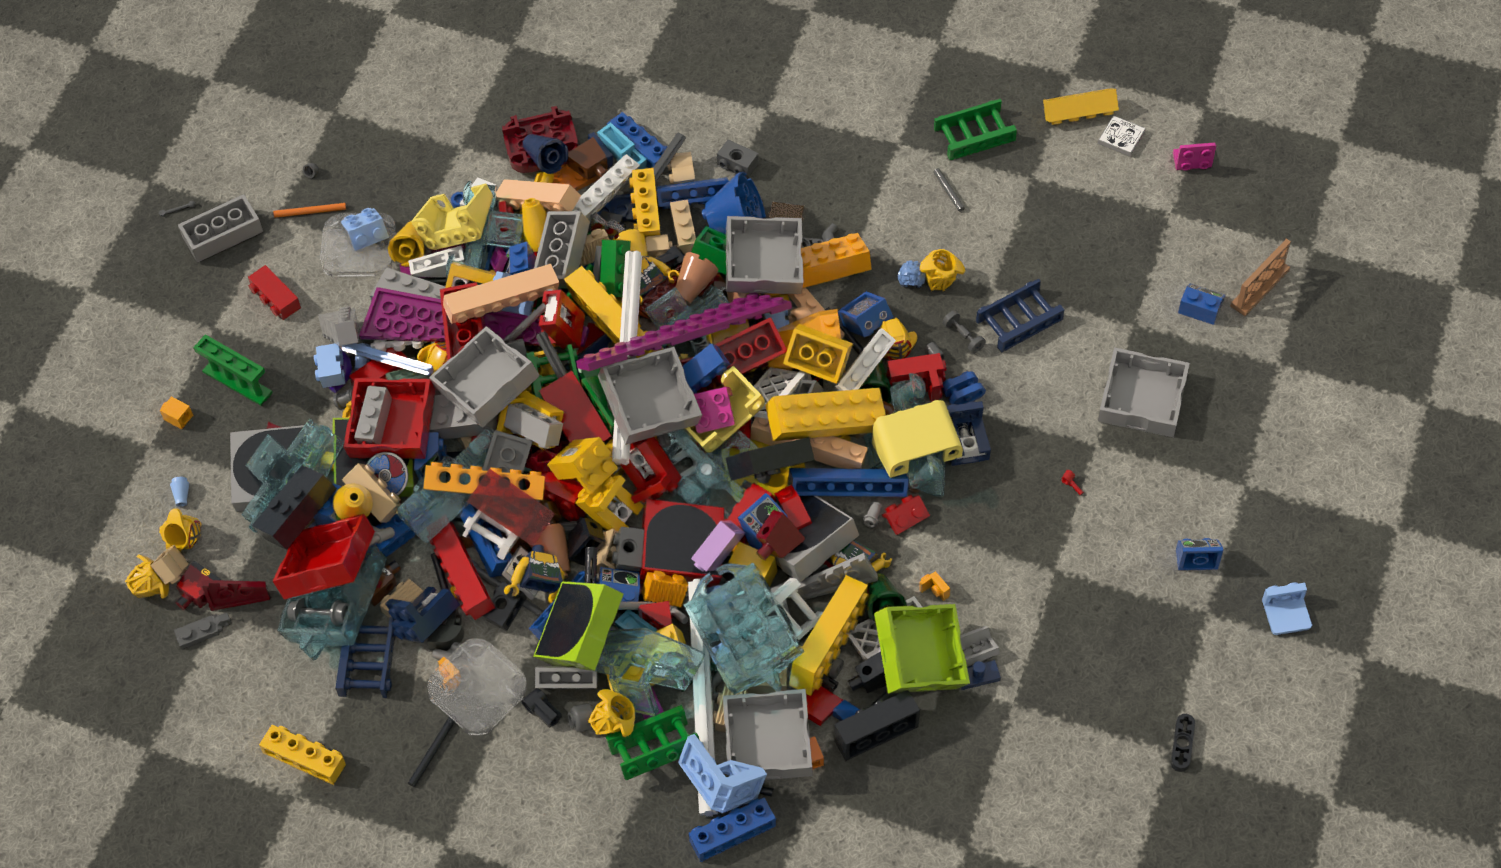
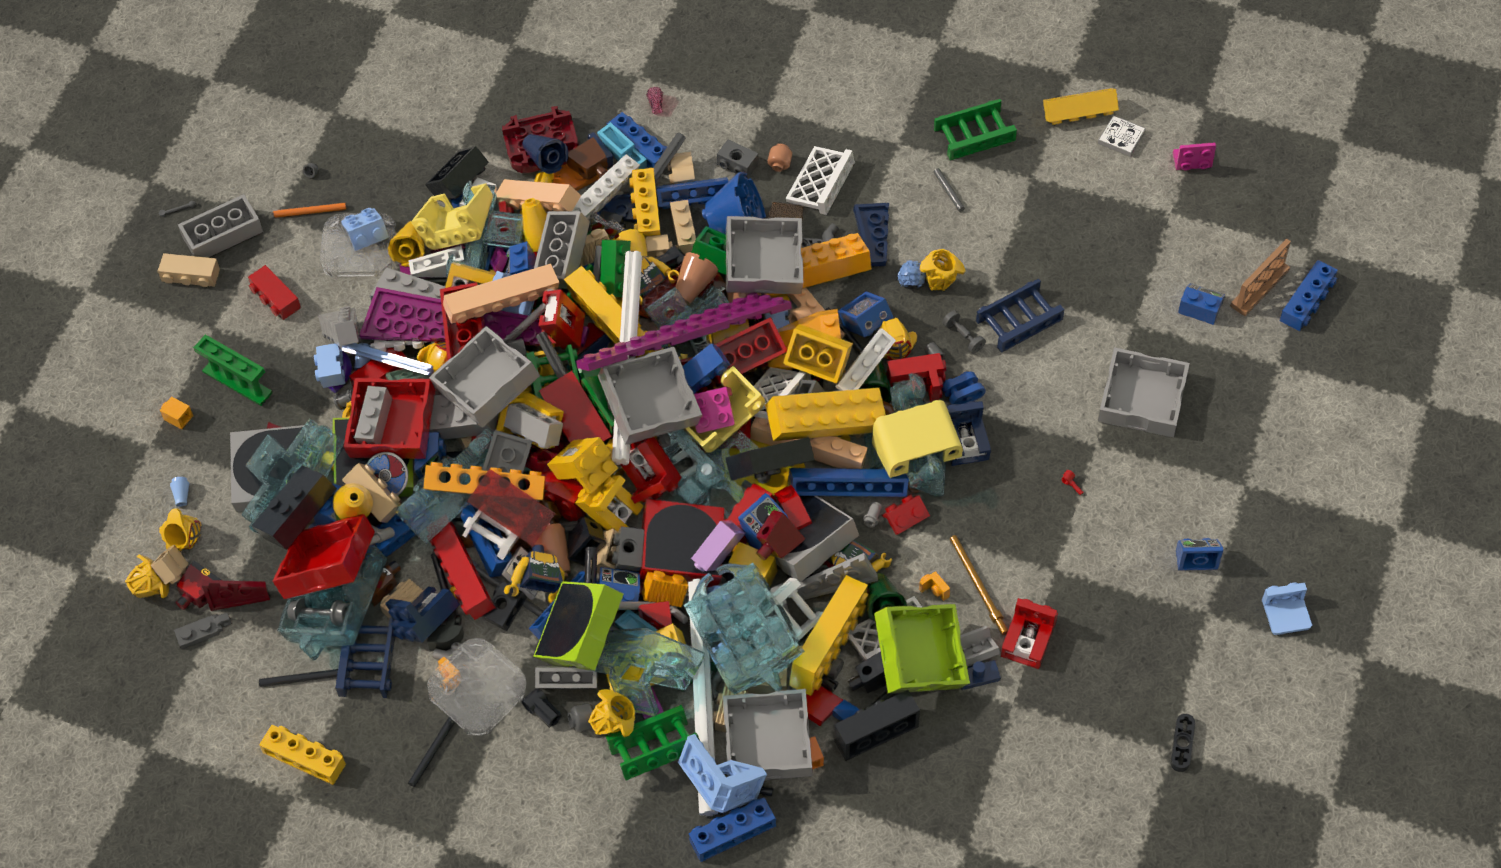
(188, 270): none -> tan brick
(298, 677): none -> black bar
(457, 172): none -> black brick
(655, 99): none -> clear pink cone
(780, 157): none -> nougat head
(833, 181): none -> white fence
(873, 229): none -> dark blue wing
(995, 615): none -> pearl gold bar
(1034, 619): none -> red brick
(1308, 295): none -> blue brick

